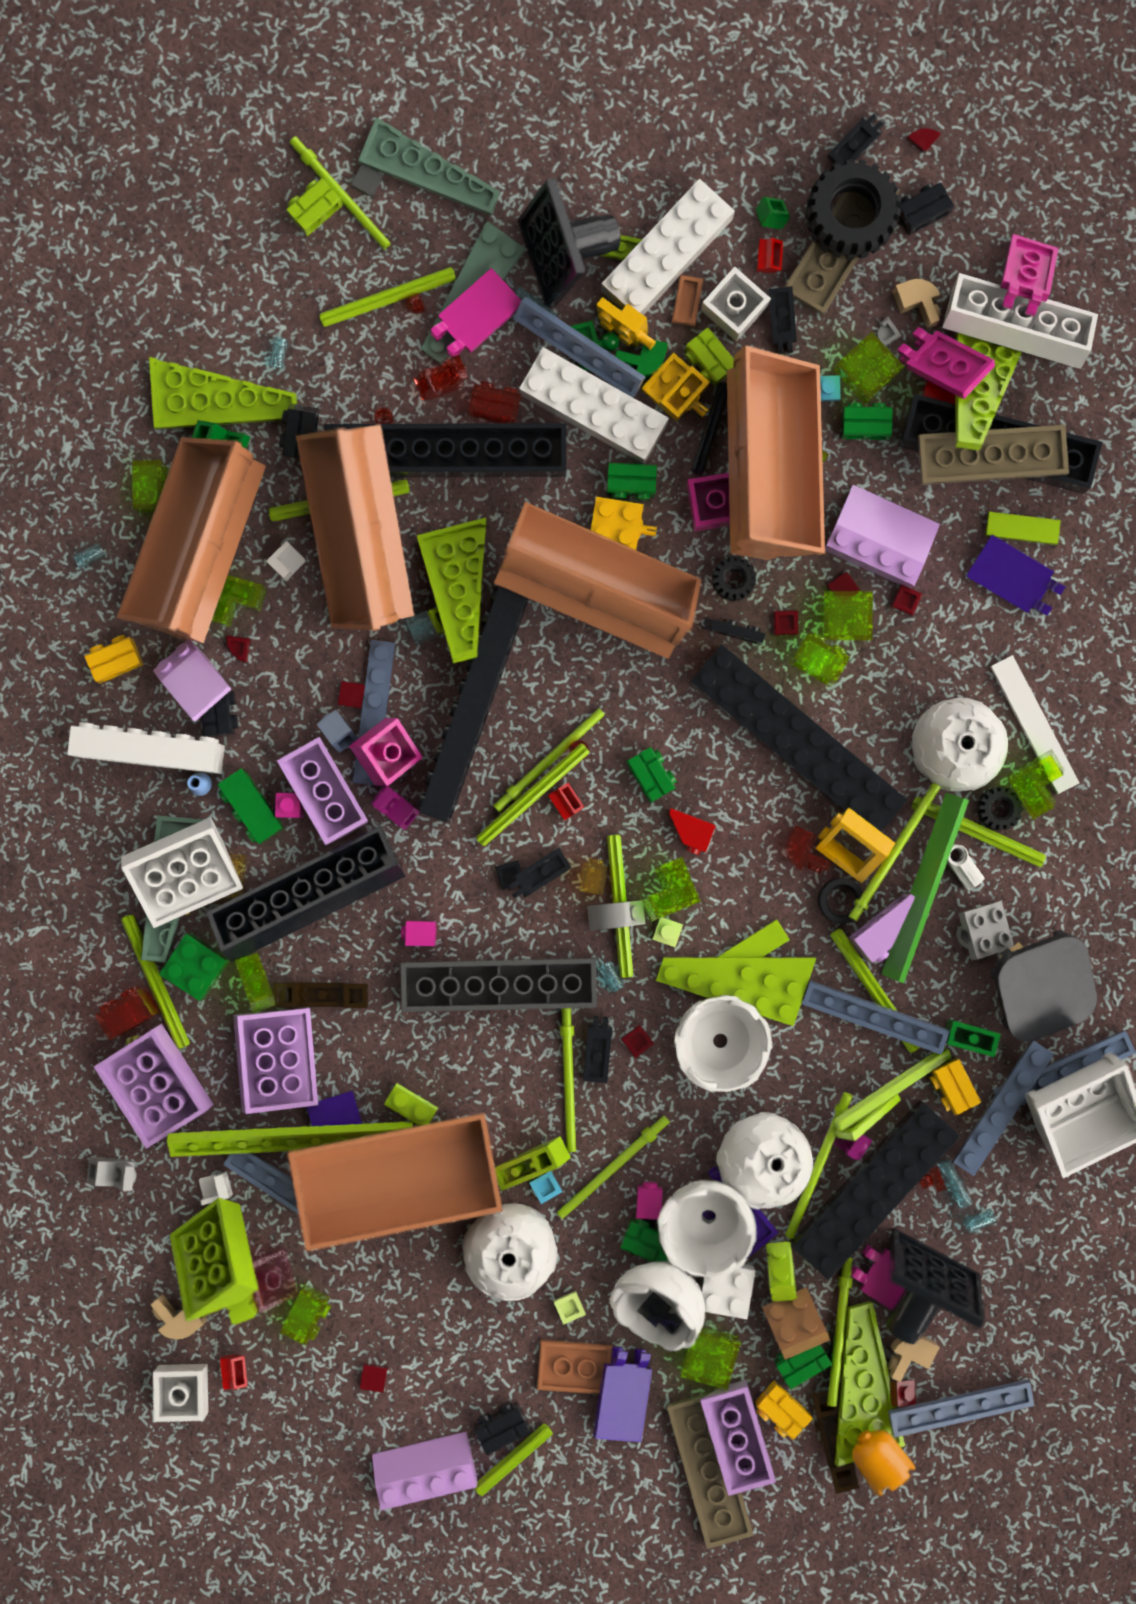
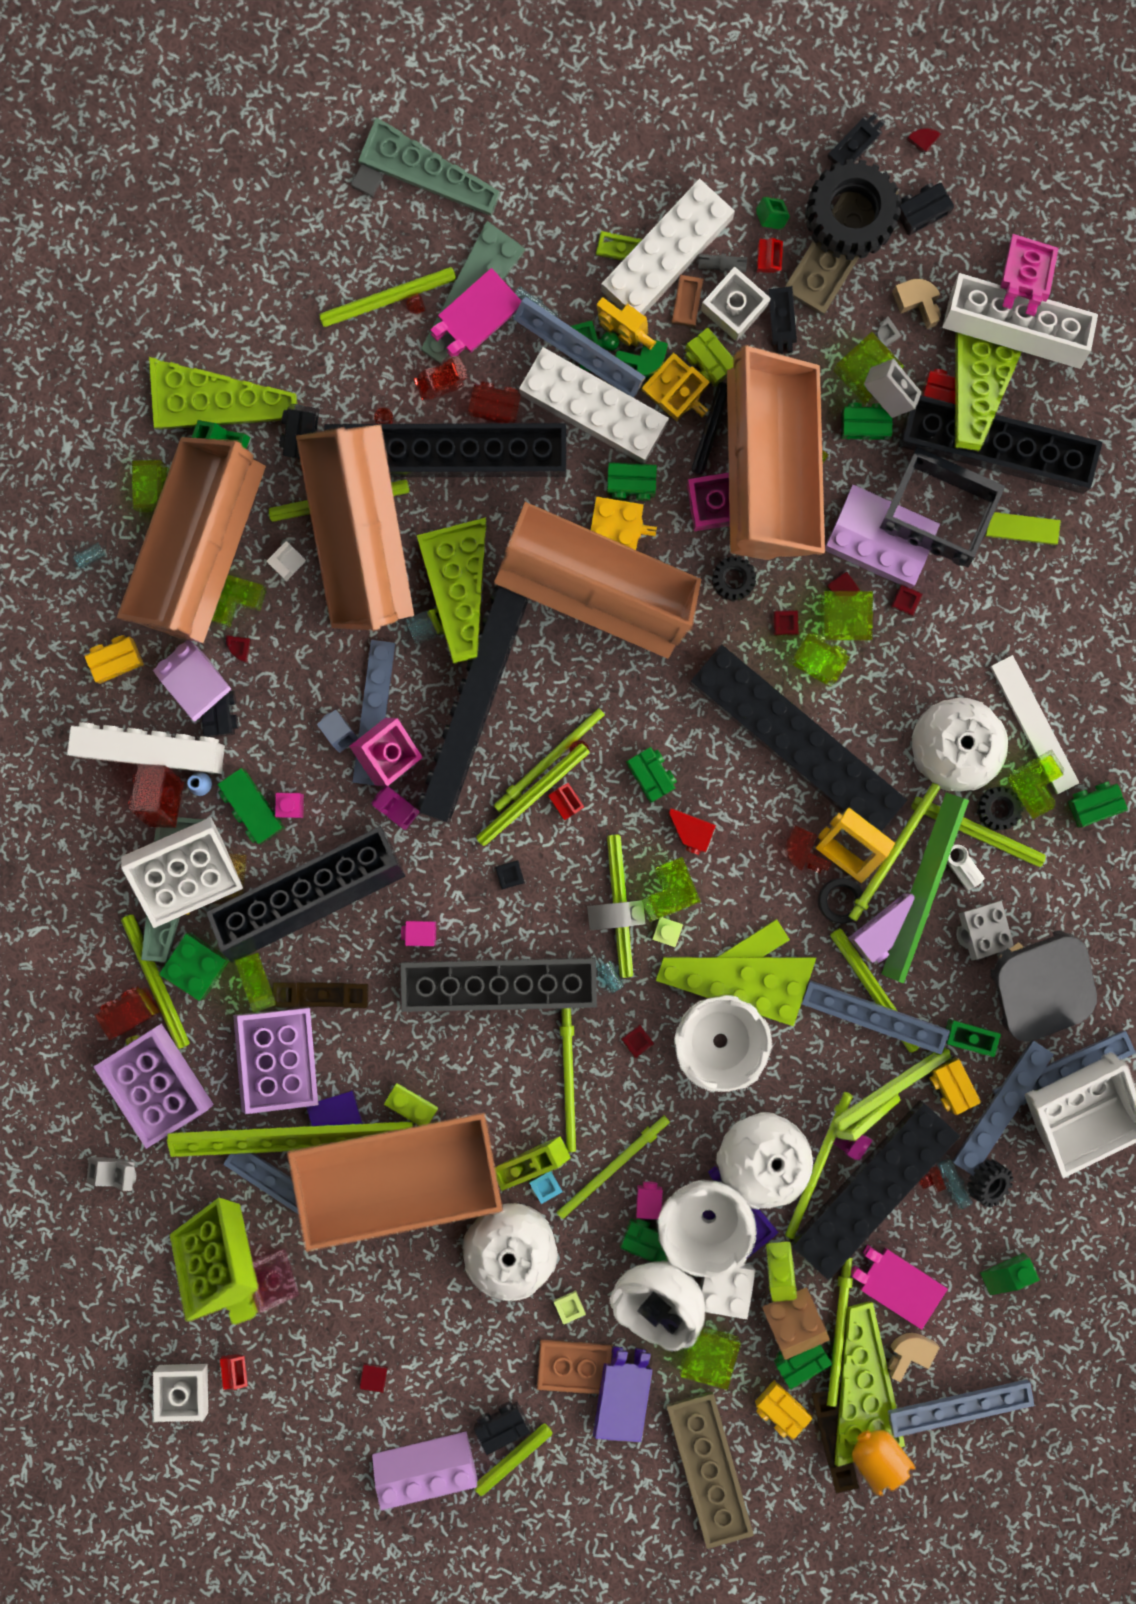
(156, 796): none -> clear red brick
(174, 1323): tan brick -> none
(215, 1187): white panel -> none
(278, 352): clear light blue pin -> none
(305, 1314): clear neon green brick -> none
(310, 159): lime bar -> none
(313, 206): lime brick -> none
(322, 791): lavender slope -> none
(351, 694): dark red tile -> none
(539, 873): black hinge -> none
(560, 244): black piece -> none
(593, 877): clear yellow brick -> none
(597, 1051): black hinge -> none
(722, 262): none -> dark grey pin
(730, 629): black hinge -> none
(737, 1438): lavender slope -> none
(830, 388): medium azure plate -> none
(892, 388): none -> light grey brick
(902, 1393): dark red plate -> none
(929, 1284): black piece -> none
(946, 362): dark pink tile -> none
(958, 477): none -> black window
(979, 1221): clear light blue pin -> none
(990, 1183): none -> black tyre
(1003, 455): dark tan plate -> none
(1010, 1275): none -> green slope
(1013, 576): dark purple tile -> none
(1097, 805): none -> green brick

